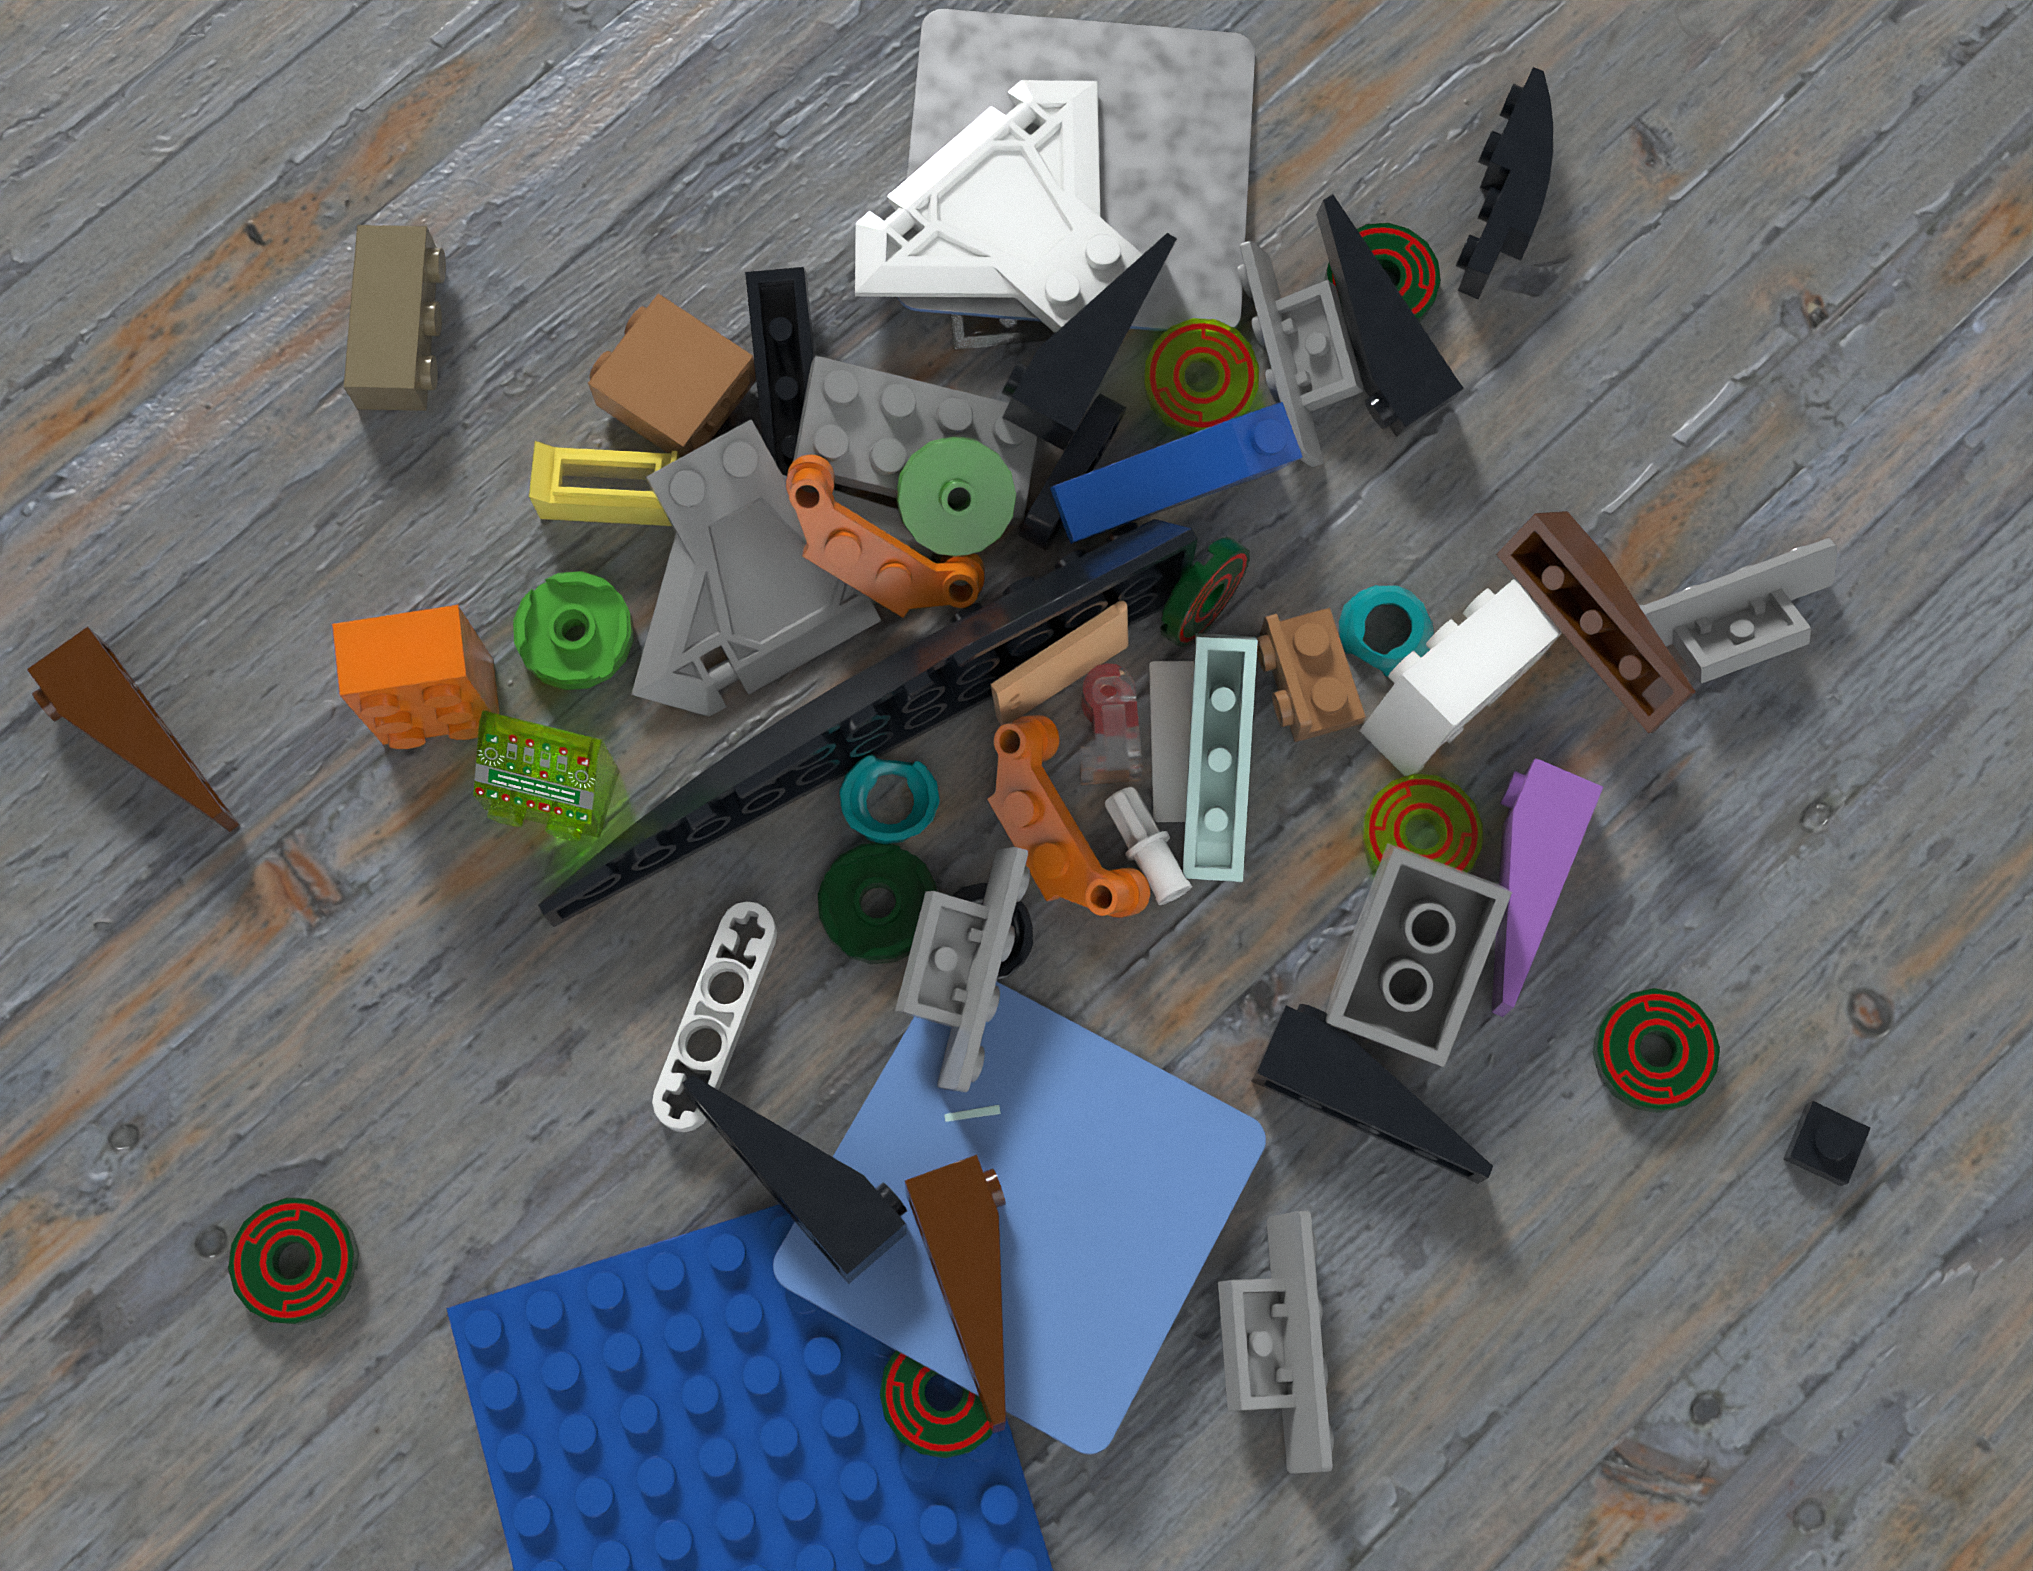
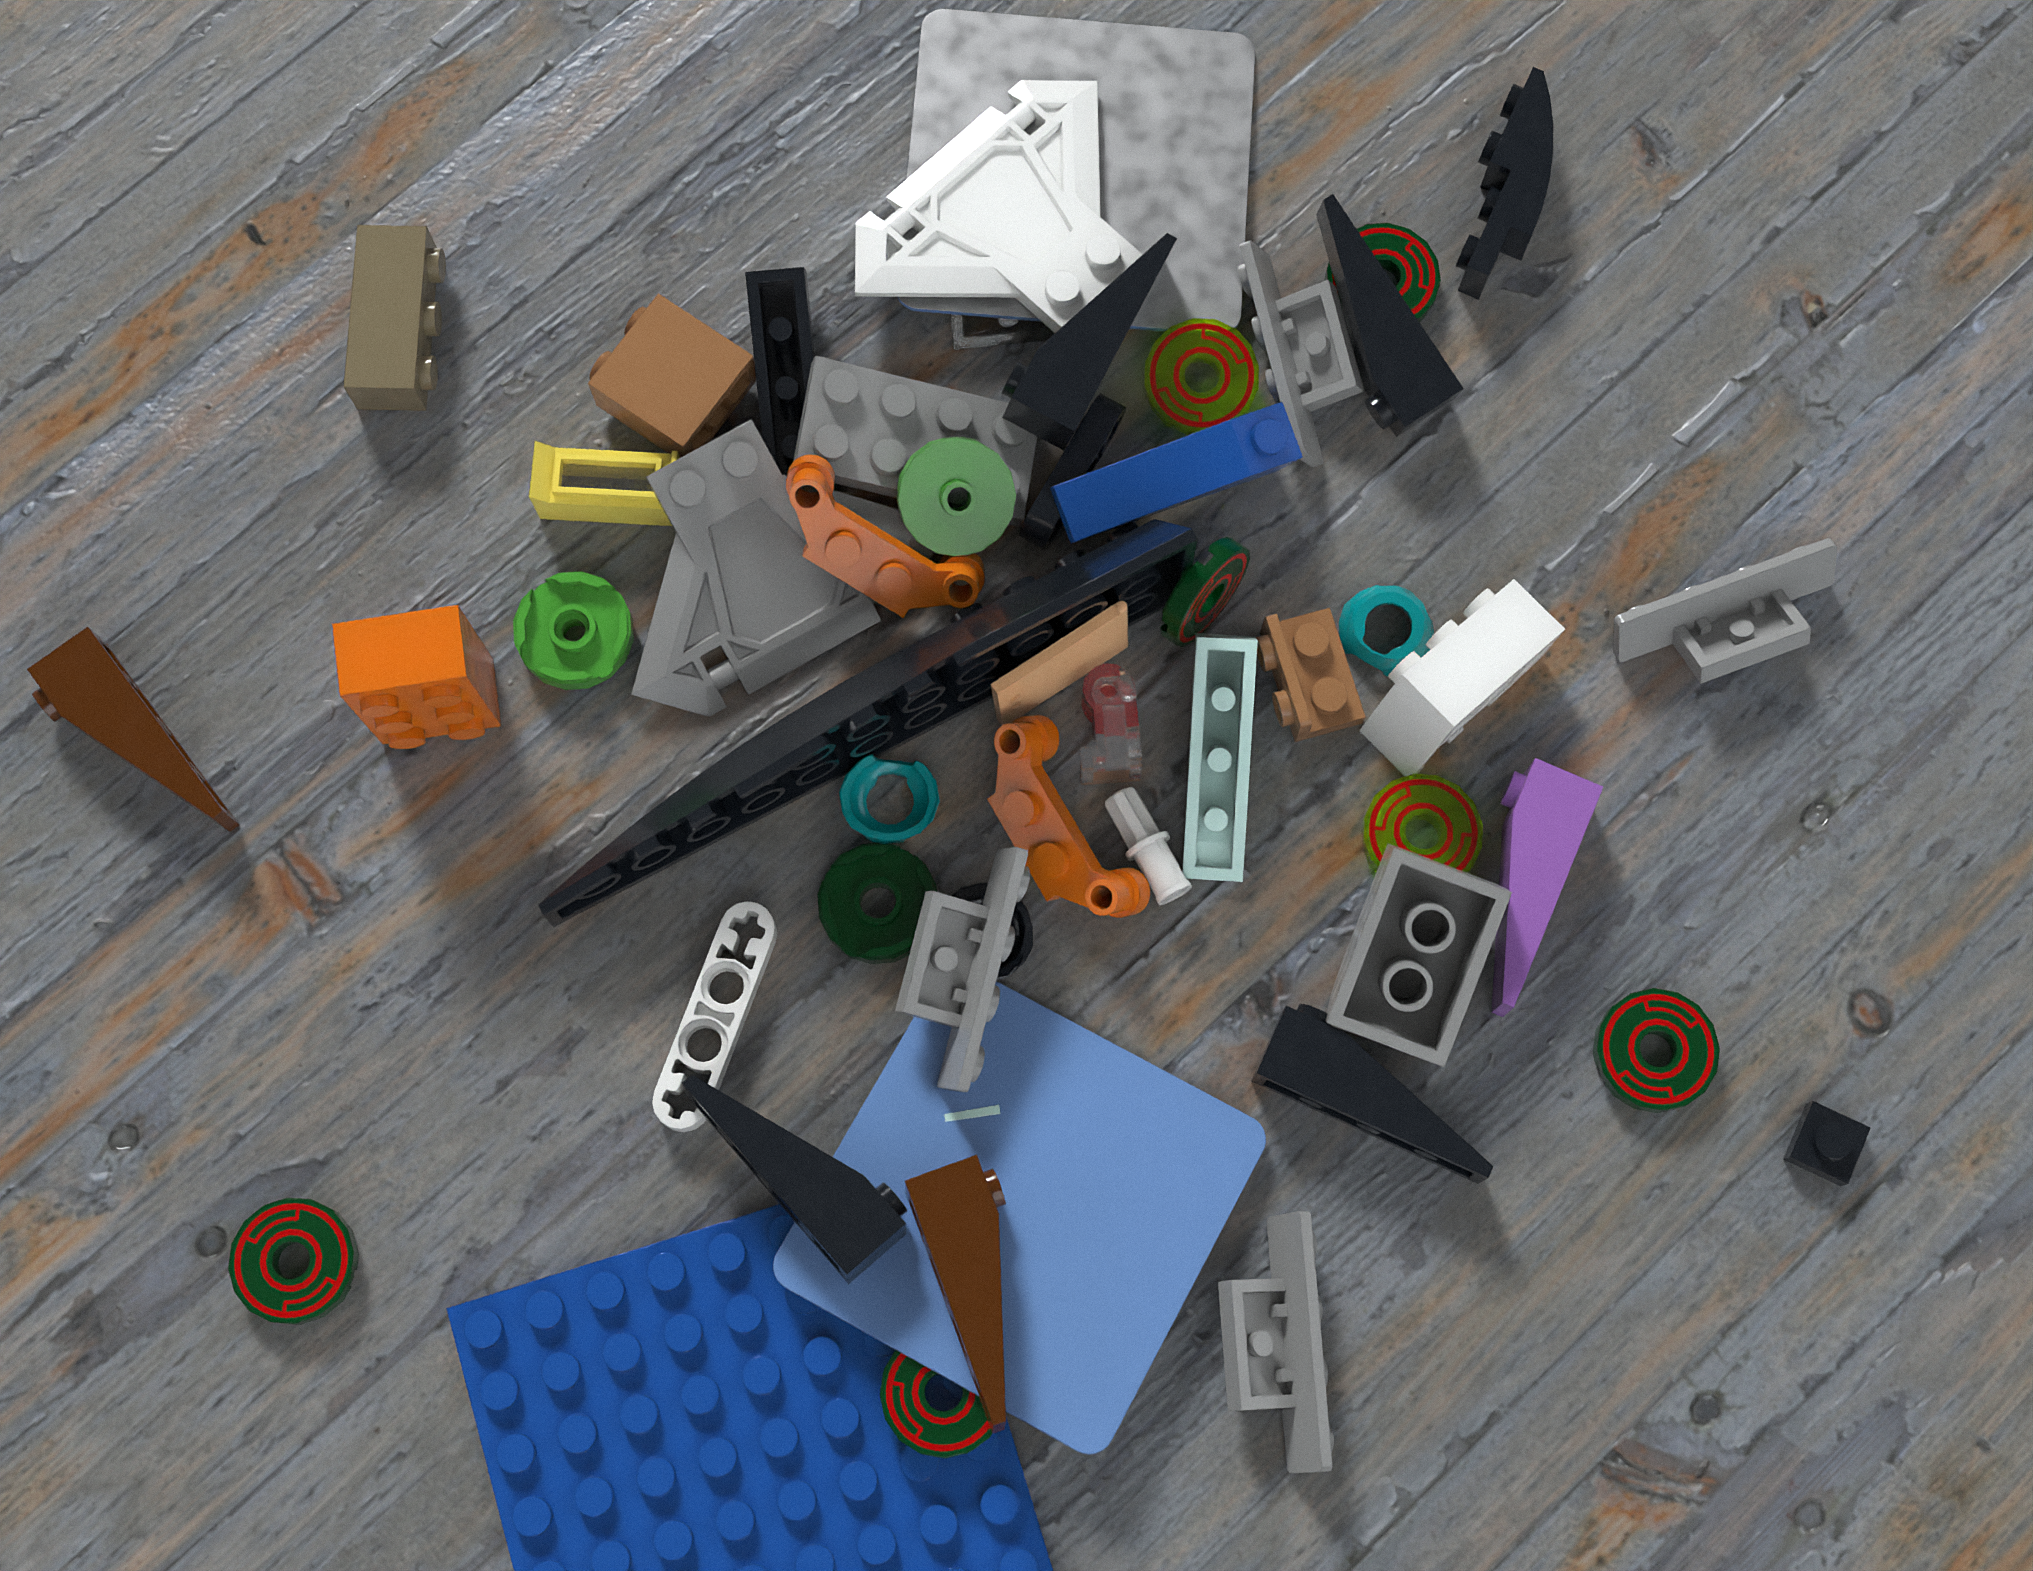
(543, 776): clear neon green slope -> none
(1170, 736): white sticker -> none
(1597, 614): reddish brown slope -> none

